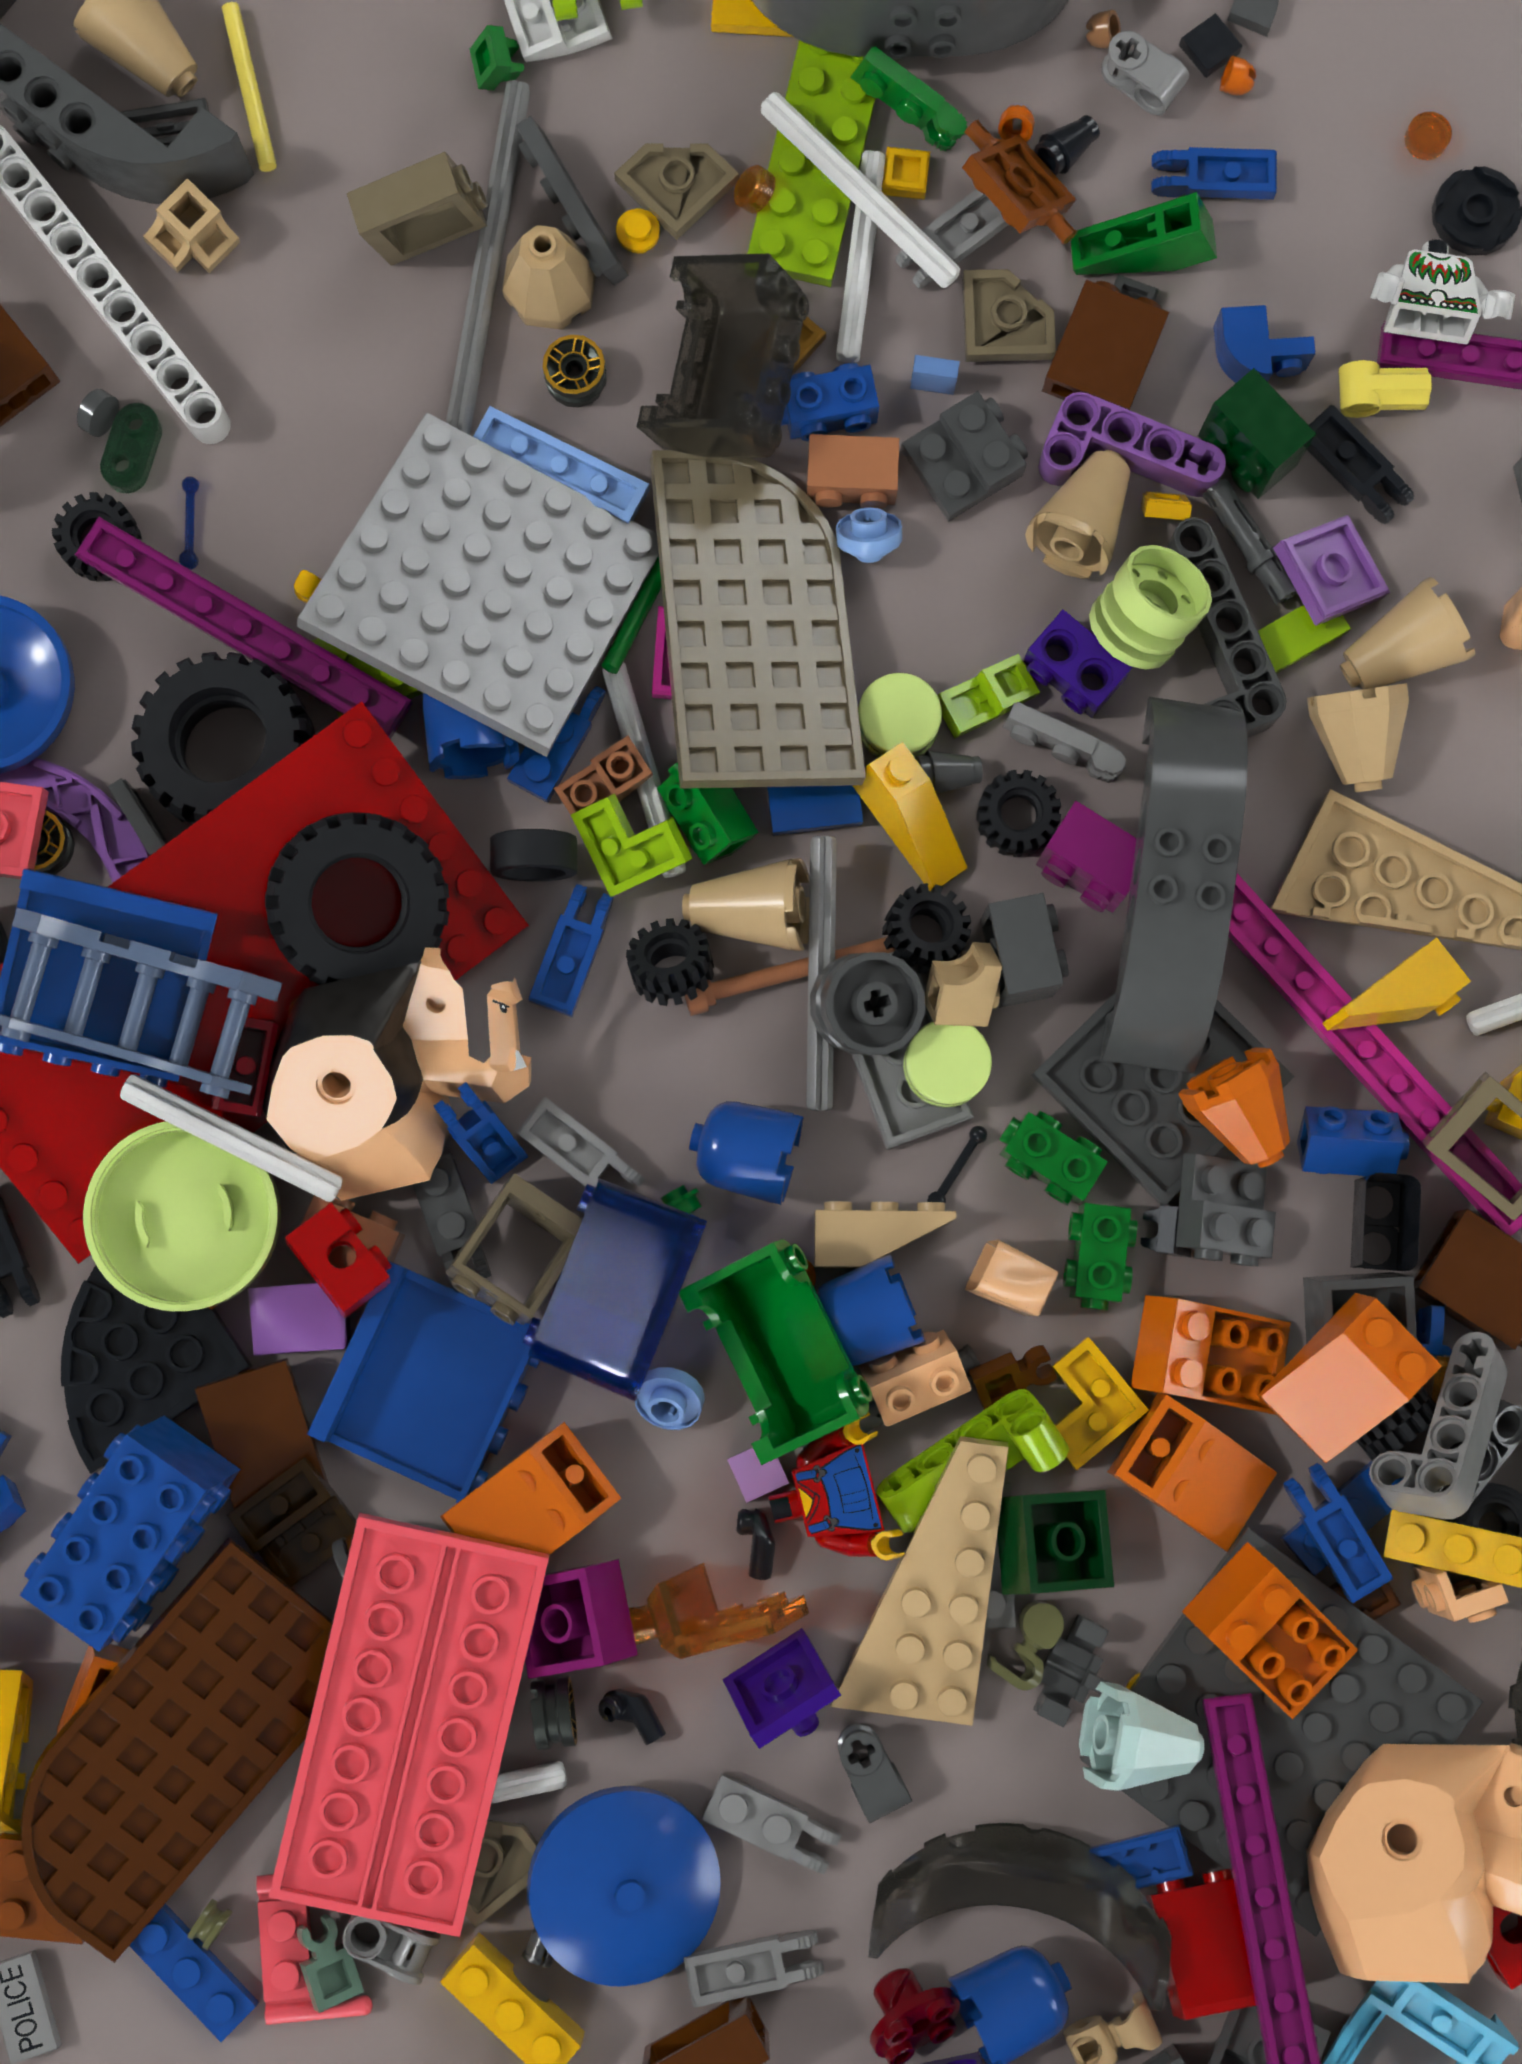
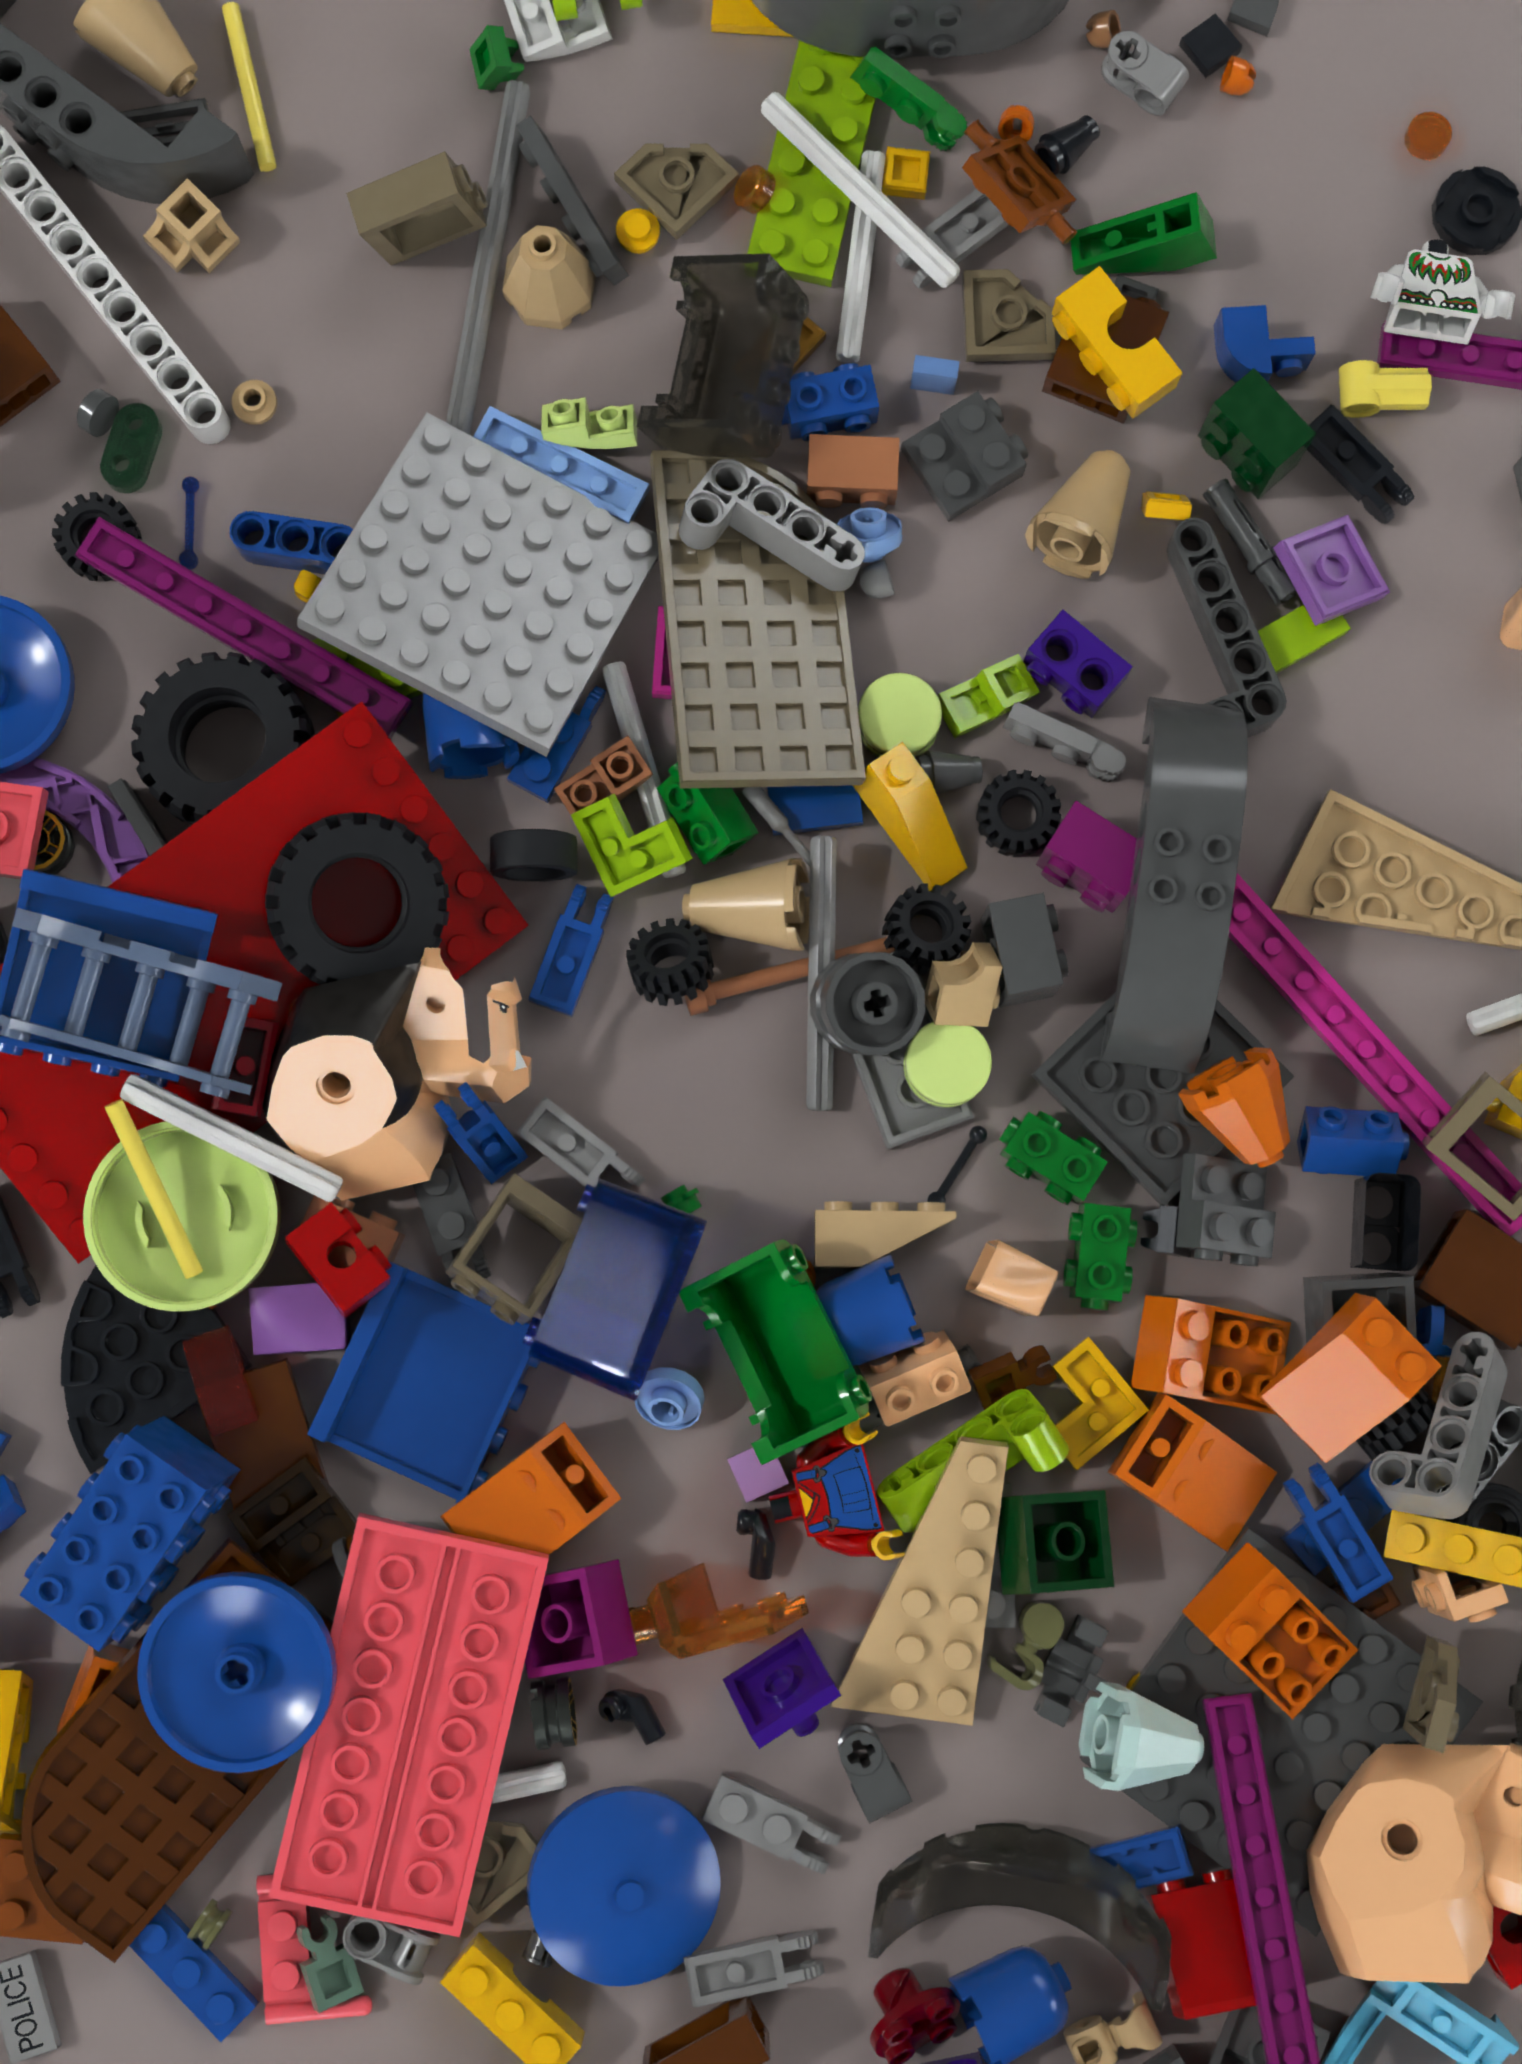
(153, 1188): none -> light yellow bar
(220, 1380): none -> clear red slope
(237, 1672): none -> blue dish
(254, 414): none -> tan plate
(280, 532): none -> blue beam
(558, 363): pearl dark grey wheel -> none
(573, 425): none -> yellowish green slope
(633, 620): green bar -> none
(747, 1149): blue cylinder -> none
(775, 818): none -> light grey piece
(832, 568): none -> light grey beam
(876, 580): none -> light grey hinge
(1133, 376): none -> yellow arch
(1142, 435): medium lavender beam -> none
(1150, 607): yellowish green wheel -> none
(1217, 173): blue hinge -> none
(1361, 732): tan cone -> none
(1406, 993): yellow slope -> none
(1408, 641): tan cone -> none
(1433, 1701): none -> dark tan plate

